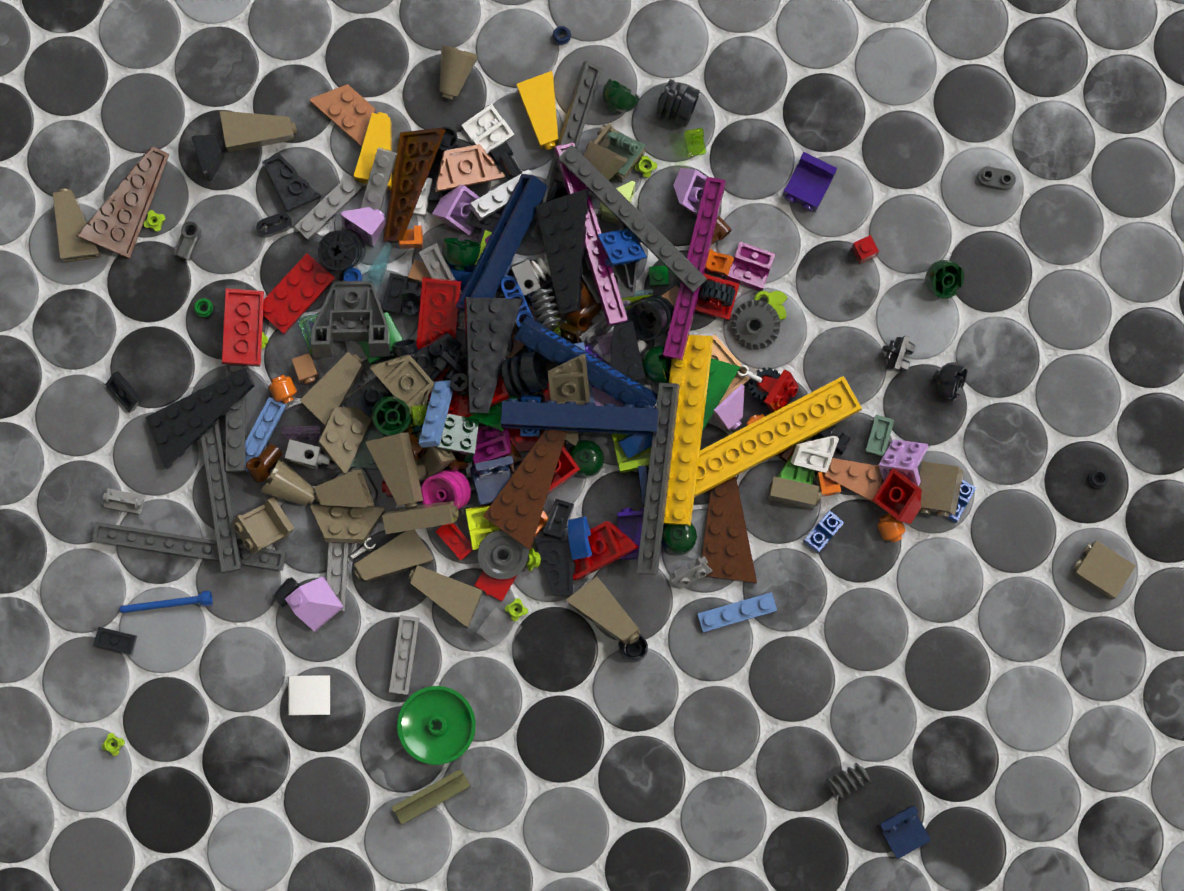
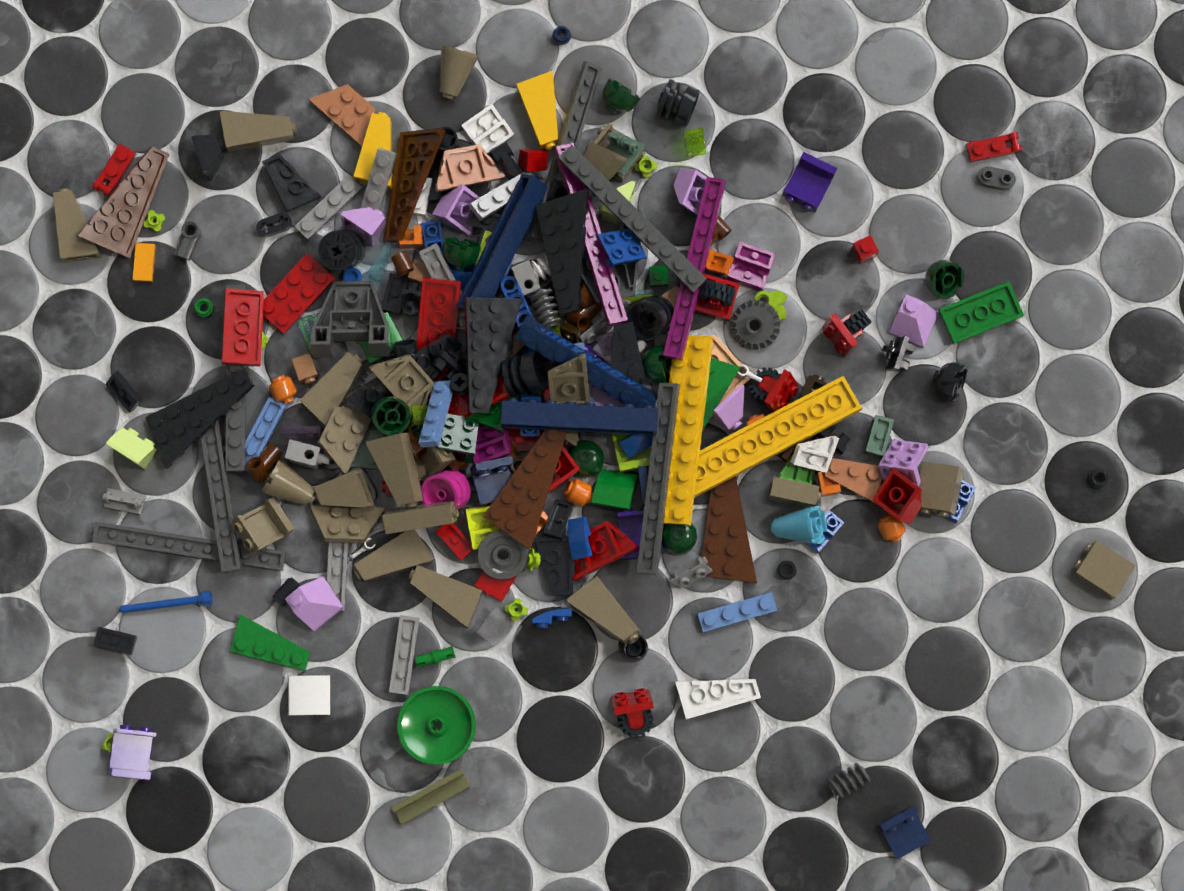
(114, 170): none -> red plate
(130, 752): none -> panel
(133, 447): none -> yellowish green slope
(144, 262): none -> light orange tile
(263, 644): none -> green wing
(402, 263): none -> reddish brown piece
(432, 233): none -> blue slope
(435, 657): none -> green pin
(533, 159): none -> red panel
(545, 619): none -> blue slope
(578, 492): none -> orange head
(614, 489): none -> green slope
(634, 711): none -> red plate
(710, 696): none -> white wing
(791, 566): none -> black plate
(802, 525): none -> medium azure cone
(812, 380): none -> dark brown bracket
(845, 331): none -> red plate
(914, 320): none -> lavender slope
(981, 312): none -> green plate
(993, 147): none -> red plate

